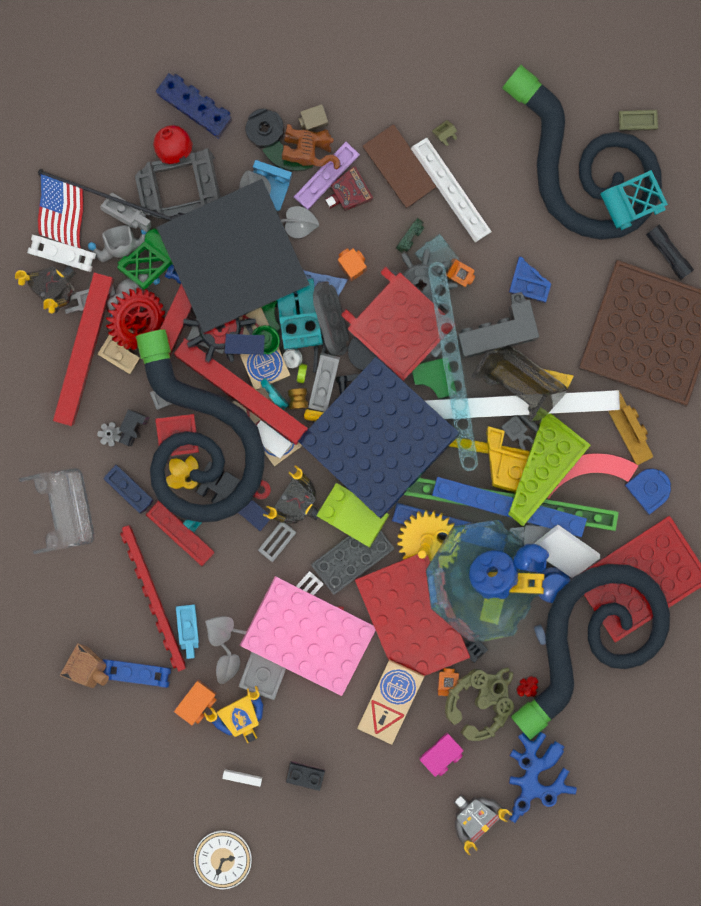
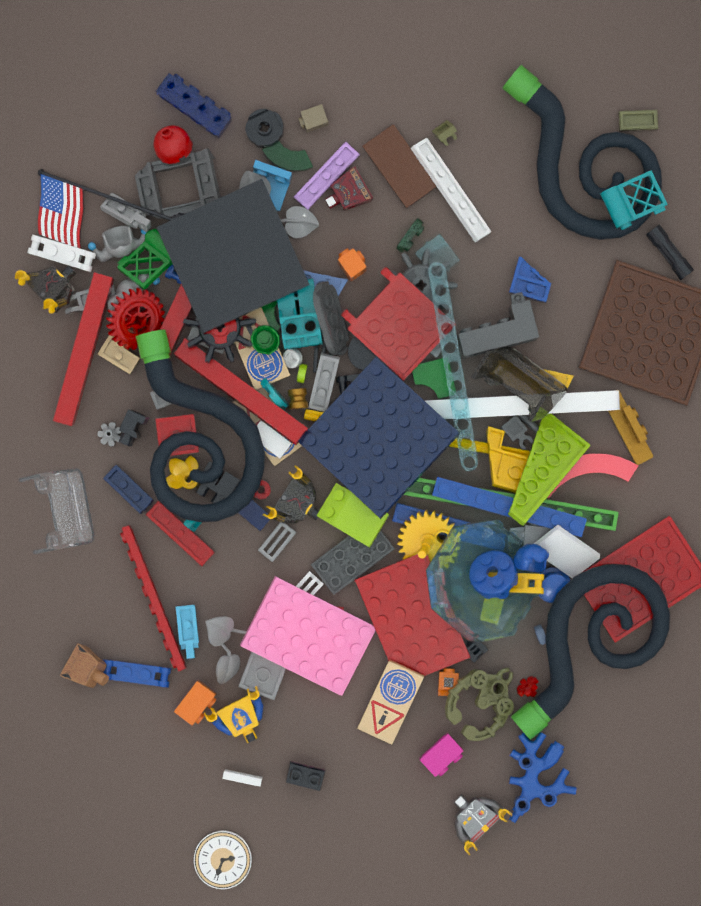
(244, 344): dark blue slope -> none
(305, 151): dark orange animal -> none
(460, 273): orange window -> none
(650, 489): blue tile -> none

